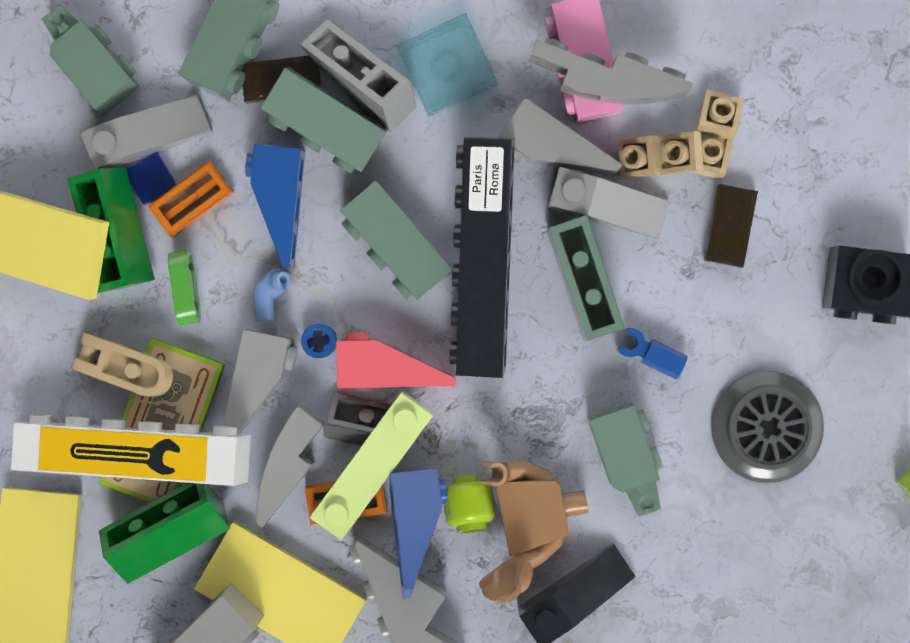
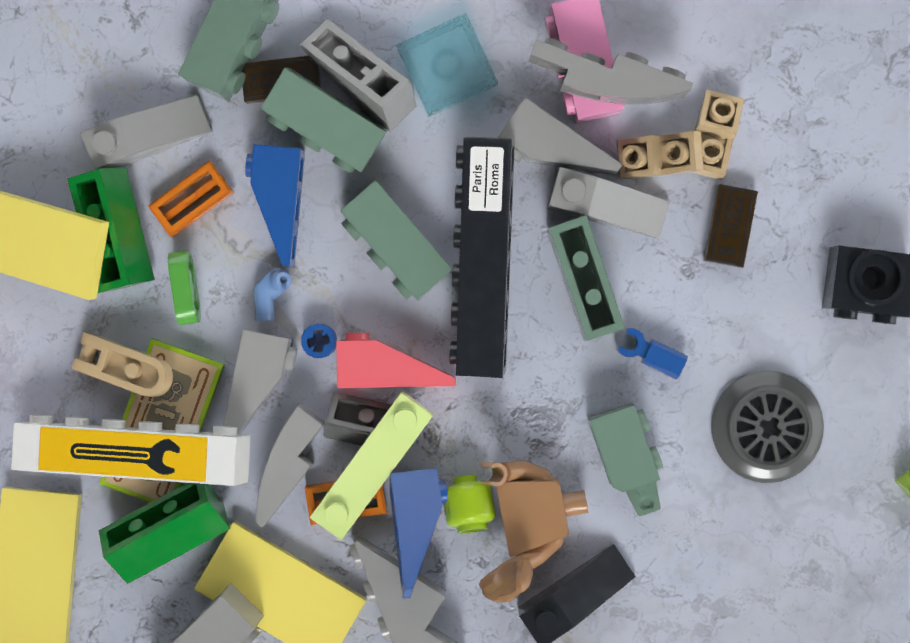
(88, 61): sand green hinge -> none
(150, 178): clear blue tile -> none

